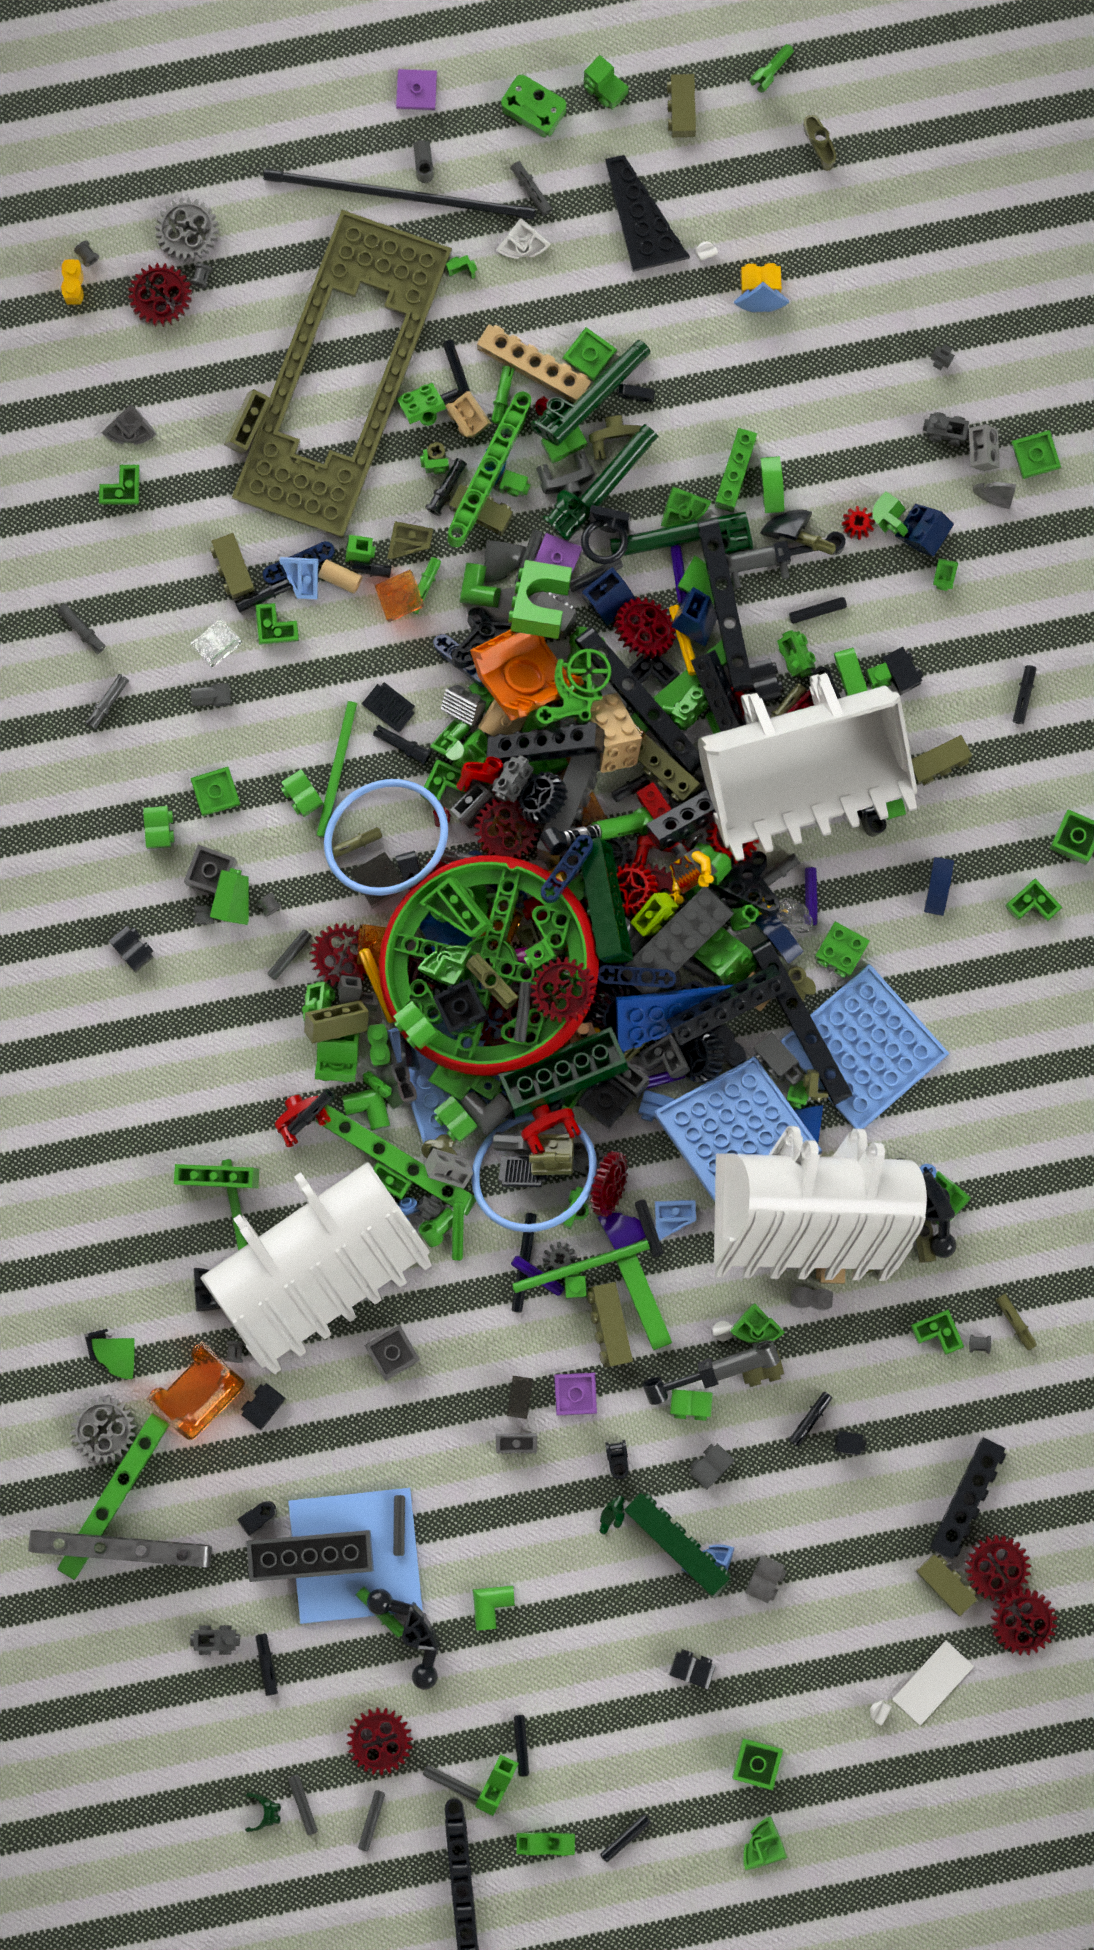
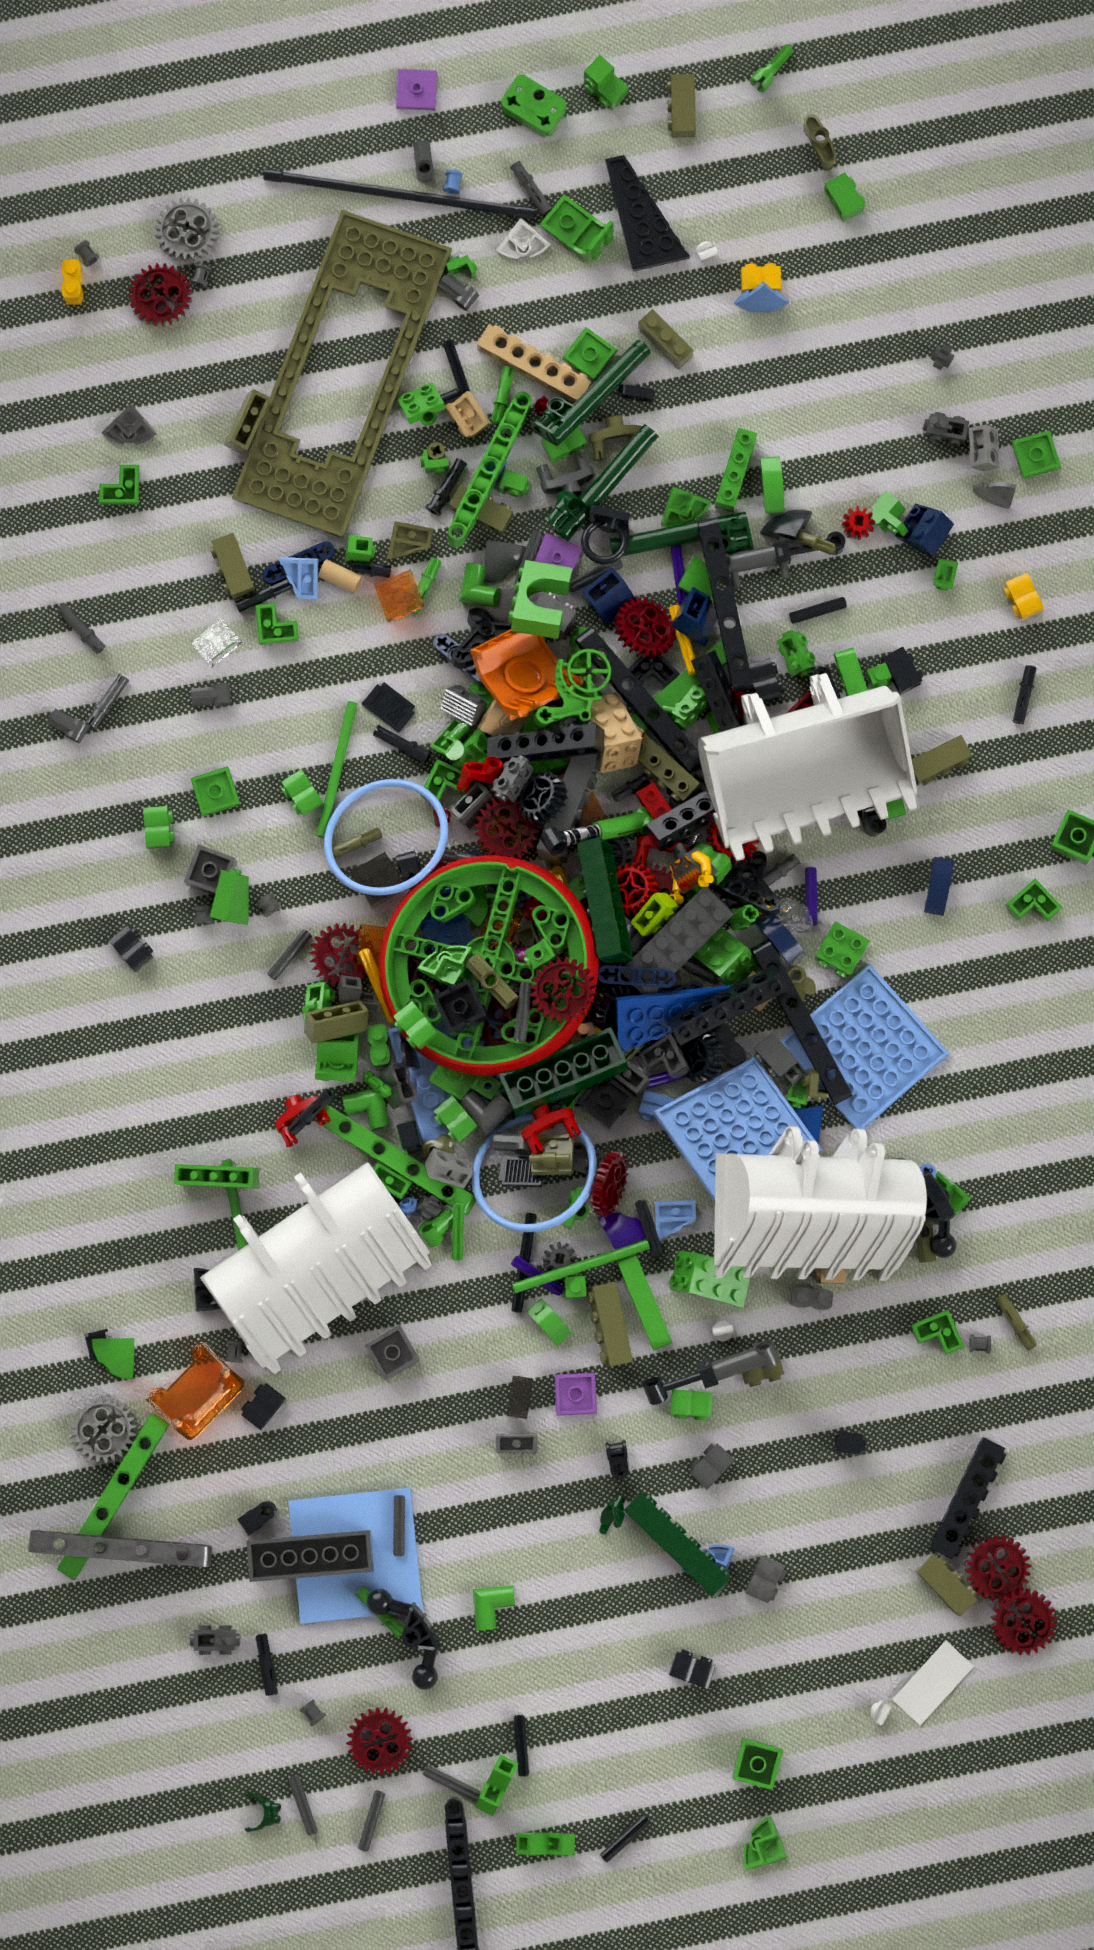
(72, 727): none -> dark grey piece
(312, 1712): none -> dark grey bush
(409, 1136): none -> black brick
(452, 181): none -> medium blue bush
(457, 907): bright green wedge -> none
(462, 294): none -> dark grey piece
(549, 1321): none -> bright green brick
(564, 867): dark blue beam -> none
(577, 229): none -> bright green bracket
(665, 339): none -> olive brick
(696, 1276): none -> bright green bracket
(756, 1326): bright green brick -> none
(796, 693): olive axle -> none
(810, 1419): black axle -> none
(844, 196): none -> bright green brick
(1023, 596): none -> yellow brick

